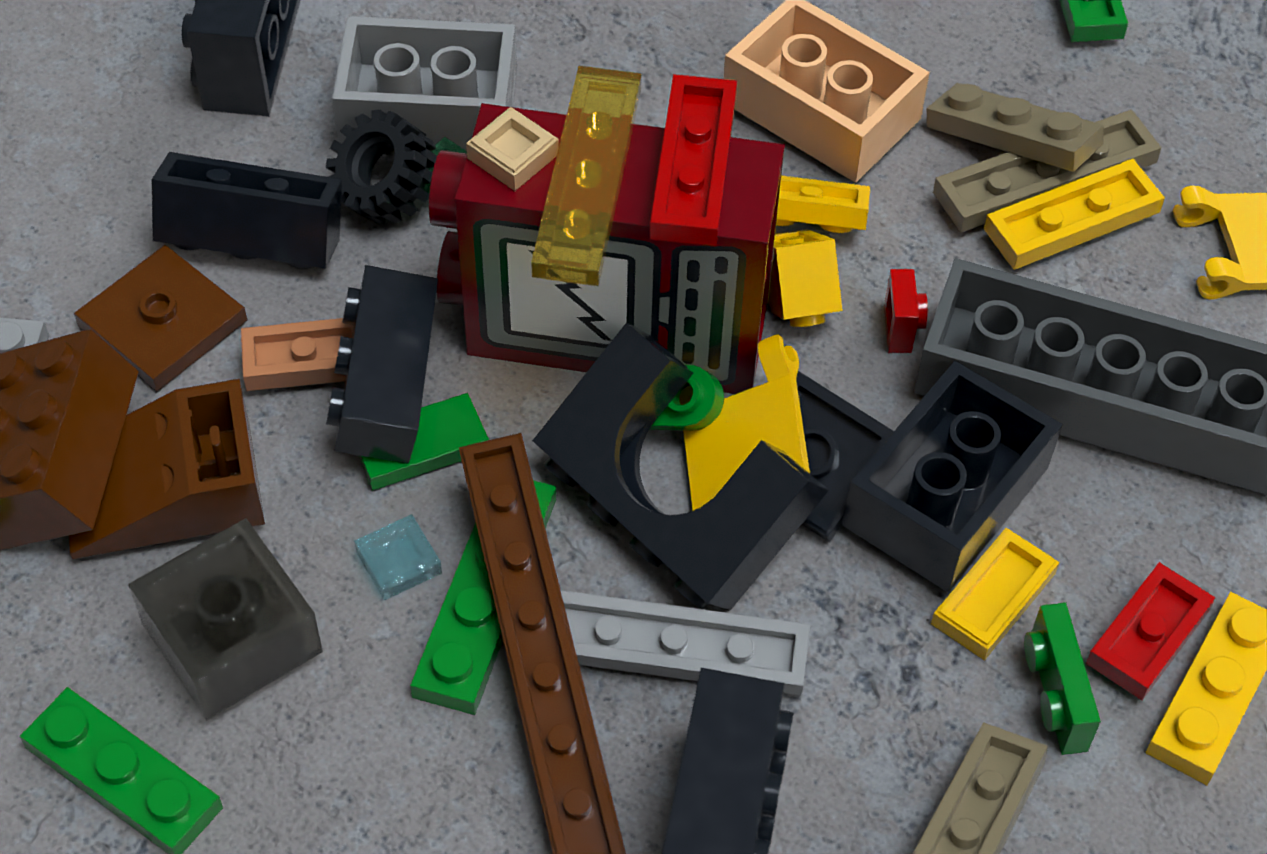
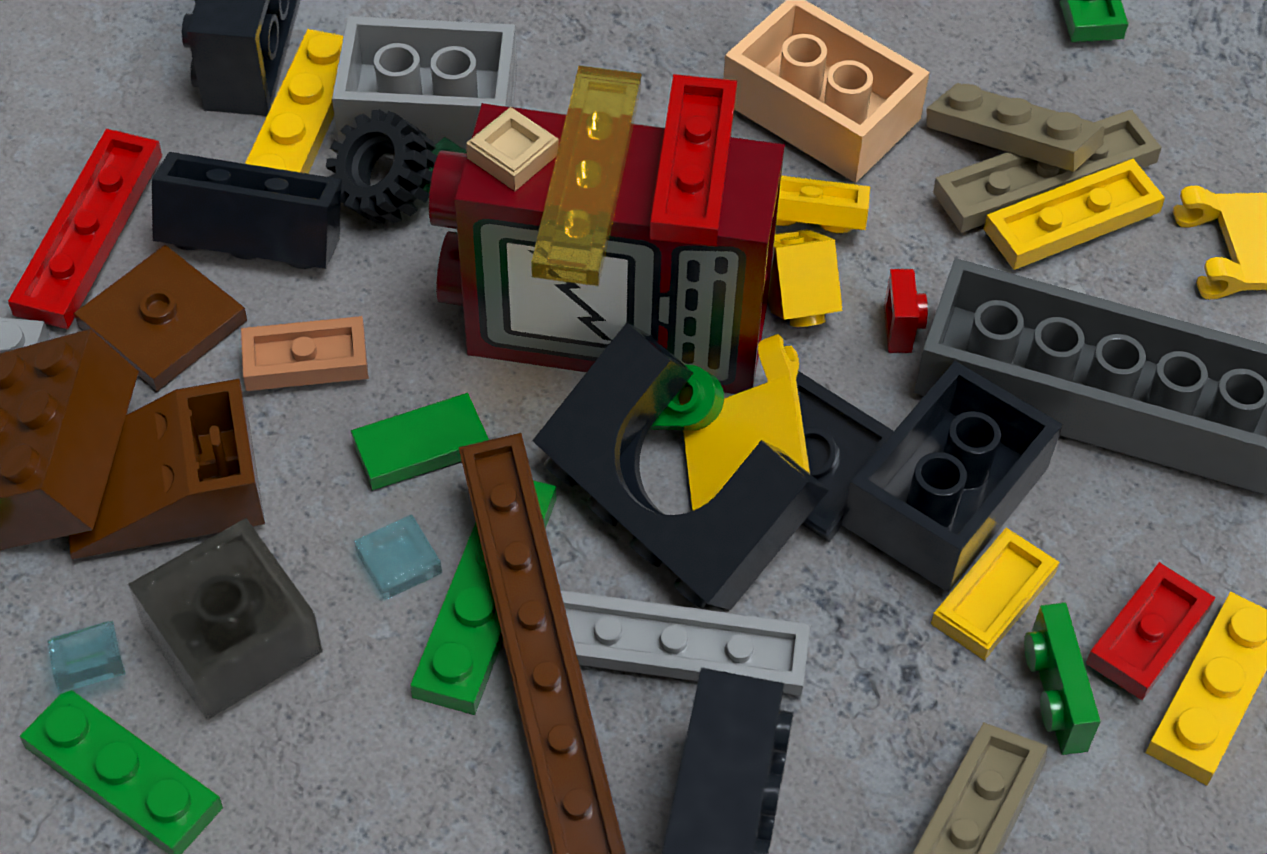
(85, 229): none -> red plate
(85, 656): none -> clear light blue tile
(301, 107): none -> yellow plate
(383, 364): black brick -> none

